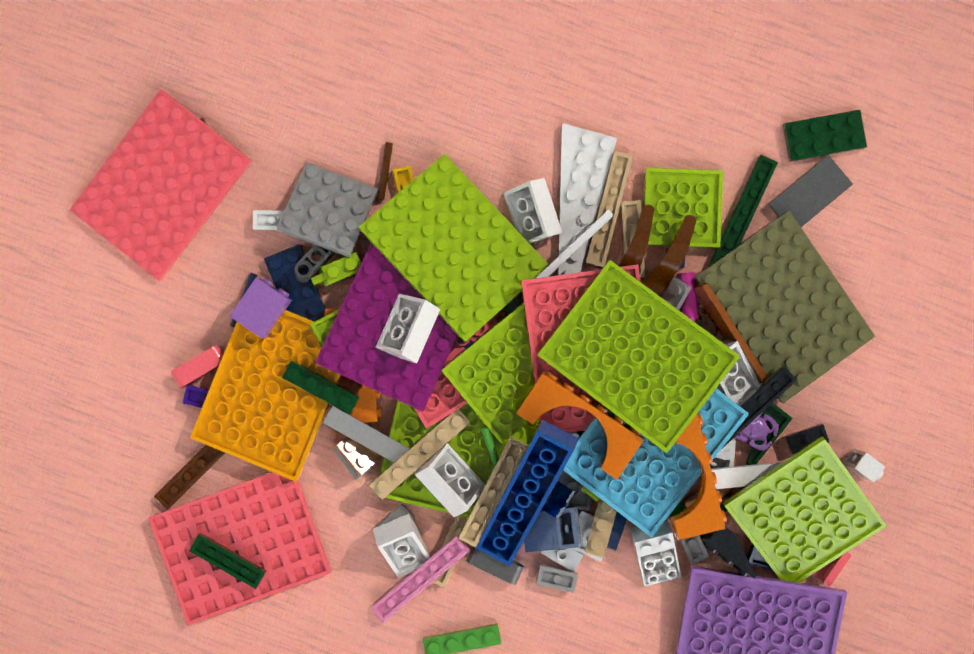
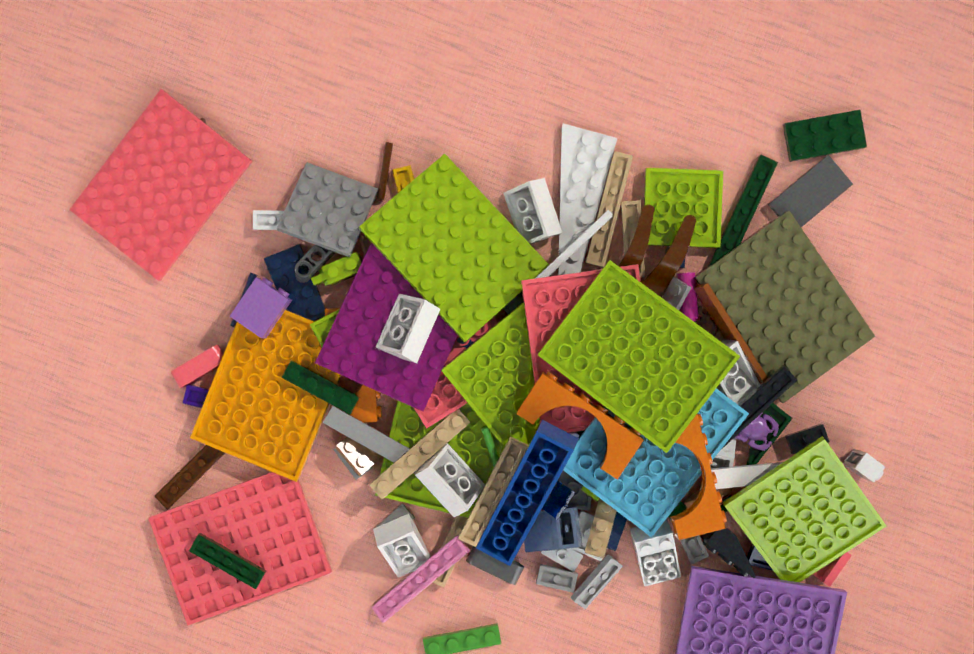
(596, 581): none -> light grey plate

